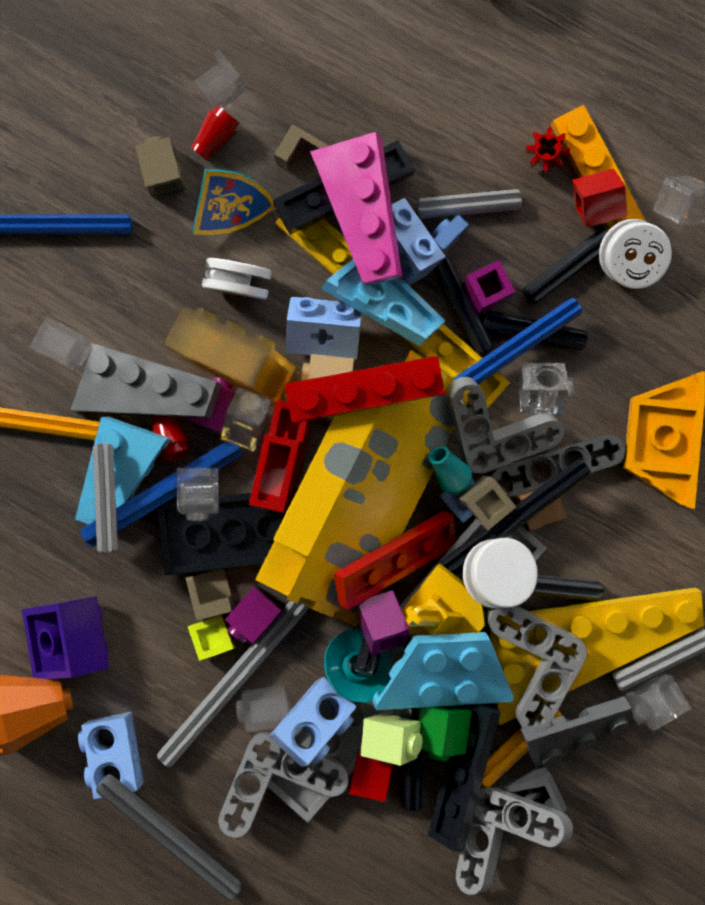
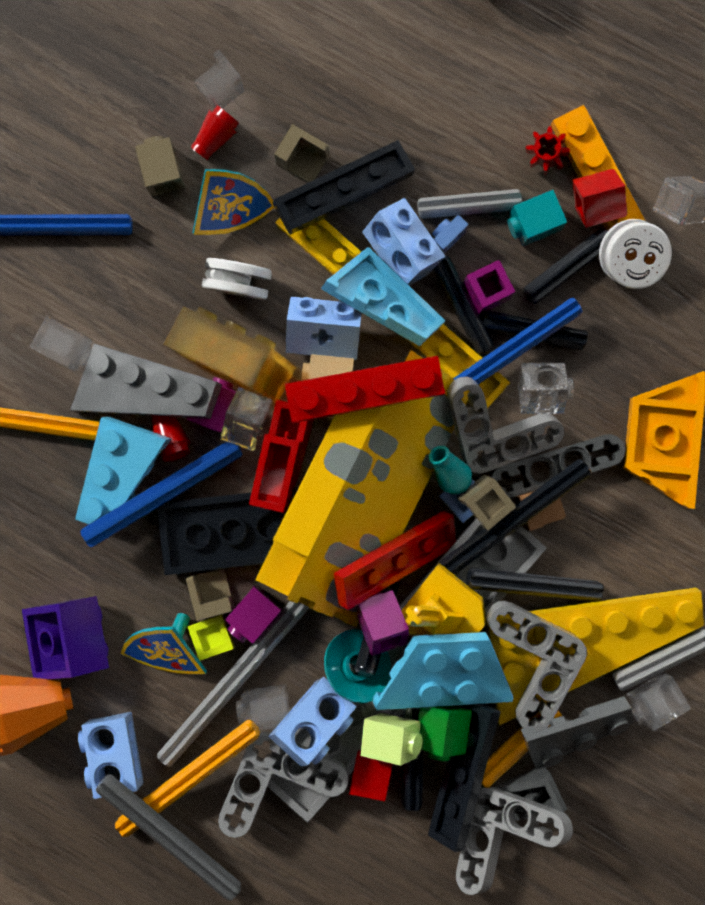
(105, 498): light grey axle -> none
(164, 648): none -> shield
(195, 772): none -> light orange axle
(197, 492): clear brick -> none
(361, 199): dark pink wing -> none
(500, 573): white head -> none
(536, 218): none -> teal brick

